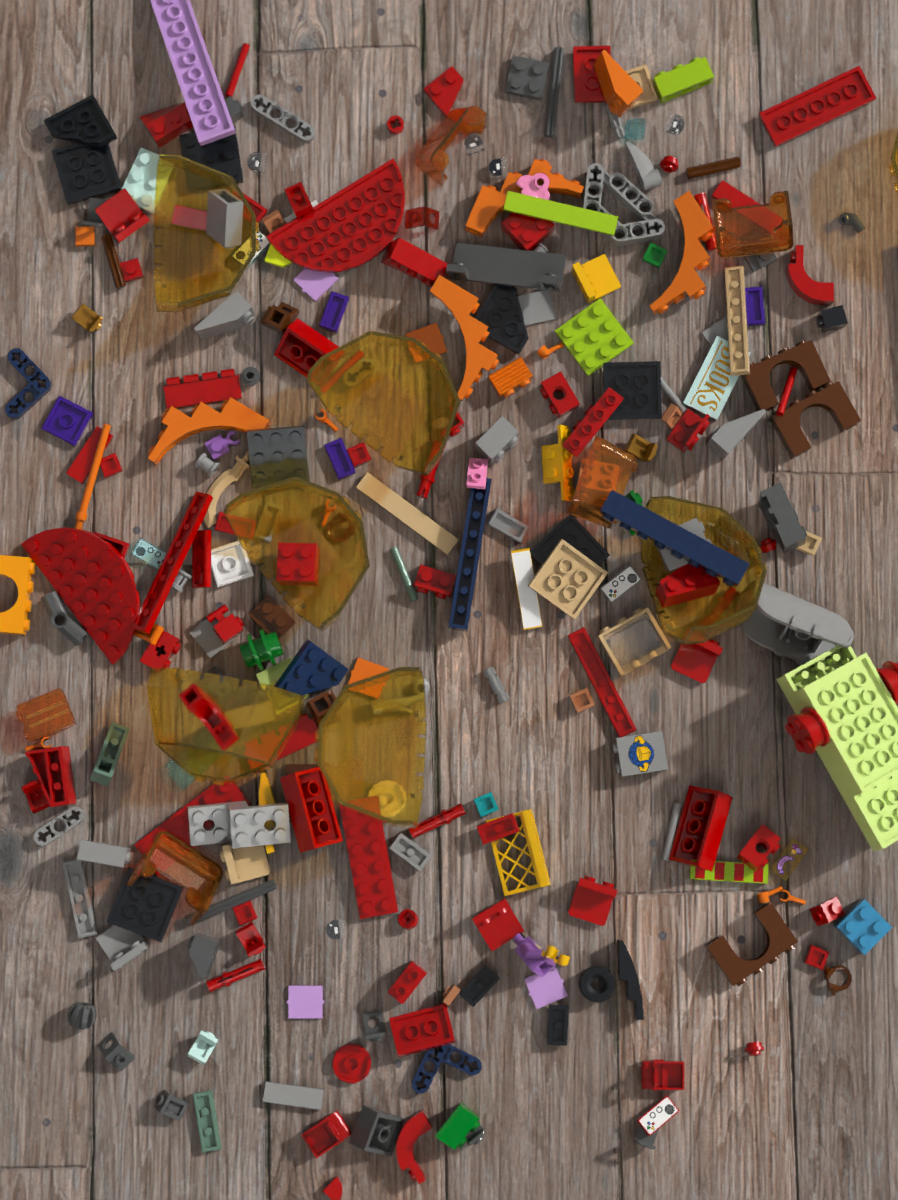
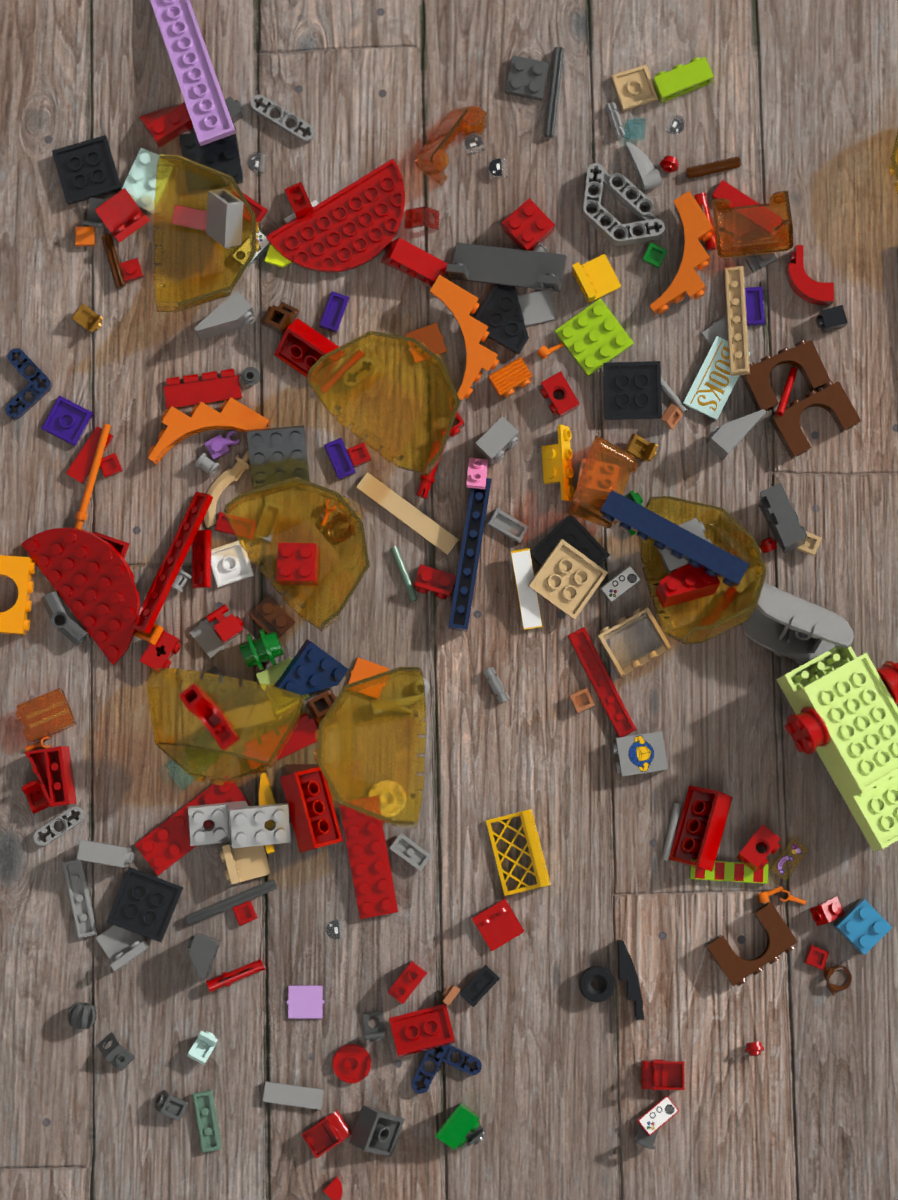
(82, 124): black plate -> none
(109, 754): sand green slope -> none
(148, 553): clear light blue tile -> none
(184, 867): clear orange windscreen -> none
(237, 70): red piece -> none
(251, 939): red bracket -> none
(273, 221): nougat plate -> none
(315, 282): lavender piece -> none
(325, 419): orange hand -> none
(397, 130): red bush -> none
(407, 919): red tile -> none
(410, 1132): red arch -> none
(437, 820): red pin -> none
(445, 90): red wing -> none
(486, 804): teal plate -> none
(491, 201): orange arch -> none
(498, 828): red plate -> none
(530, 187): bright pink plate -> none
(535, 957): medium lavender torso -> none
(546, 989): lavender piece -> none
(558, 1025): black plate -> none
(560, 213): lime tile -> none
(586, 83): red plate -> none
(592, 422): red bracket -> none
(592, 900): red bracket -> none
(617, 86): orange slope -> none
(686, 431): red bracket -> none
(696, 659): red bracket -> none
(817, 106): red plate -> none
(852, 220): dark grey arm -> none

